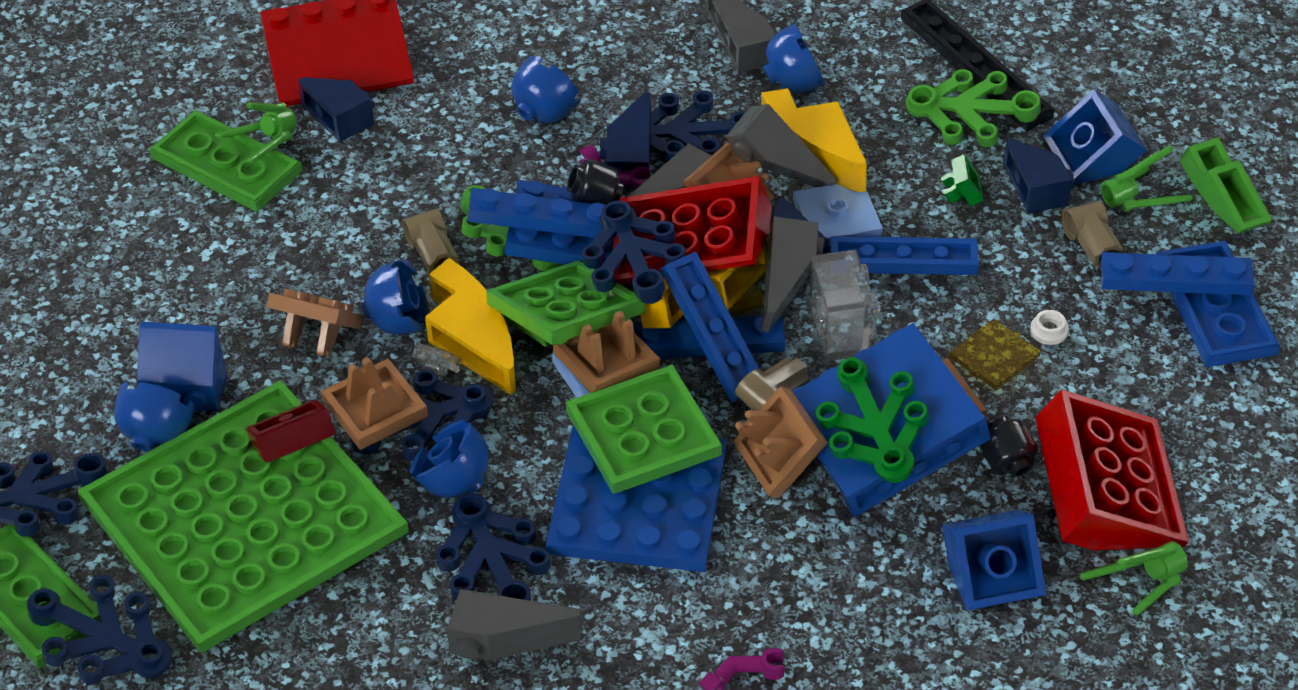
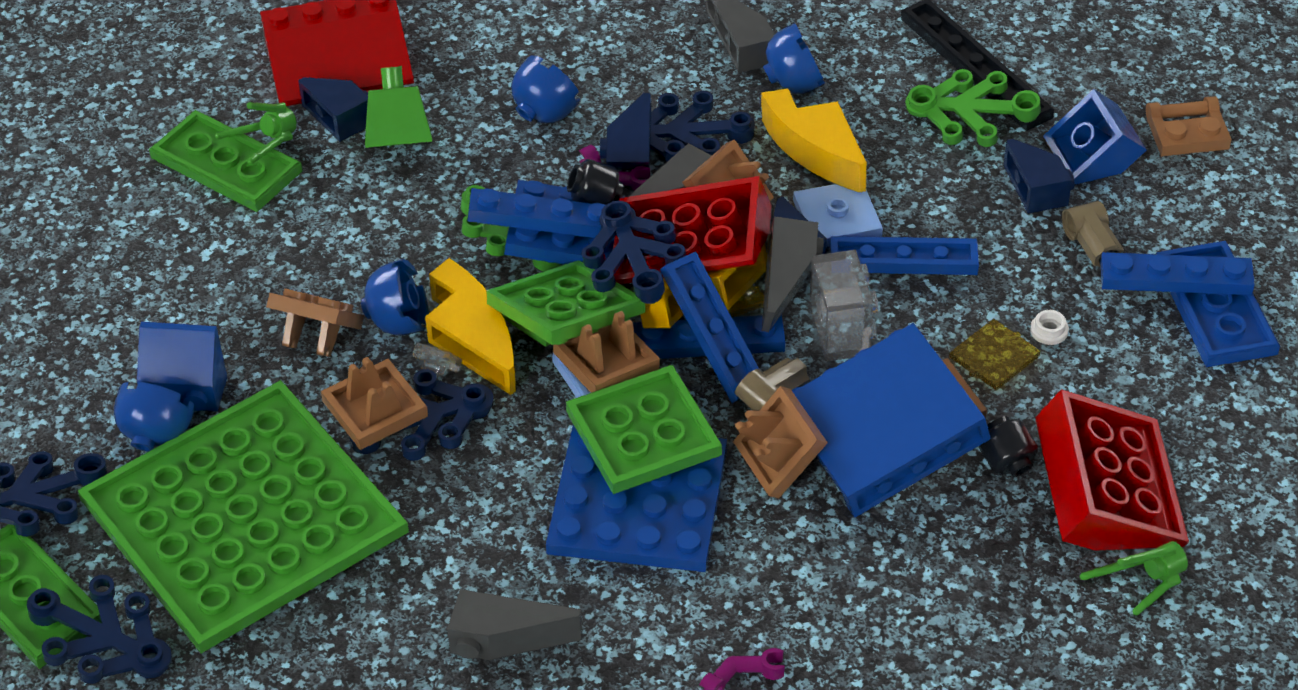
(291, 430): dark red slope -> none
(395, 113): none -> bright green torso
(429, 236): dark tan piece -> none
(453, 463): blue cylinder -> none
(490, 548): dark blue plant -> none
(767, 139): dark grey slope -> none
(876, 423): green plant -> none
(963, 182): green tile -> none
(995, 558): blue slope -> none
(1123, 187): bright green plant -> none
(1188, 135): none -> medium nougat plate
(1225, 186): bright green slope -> none

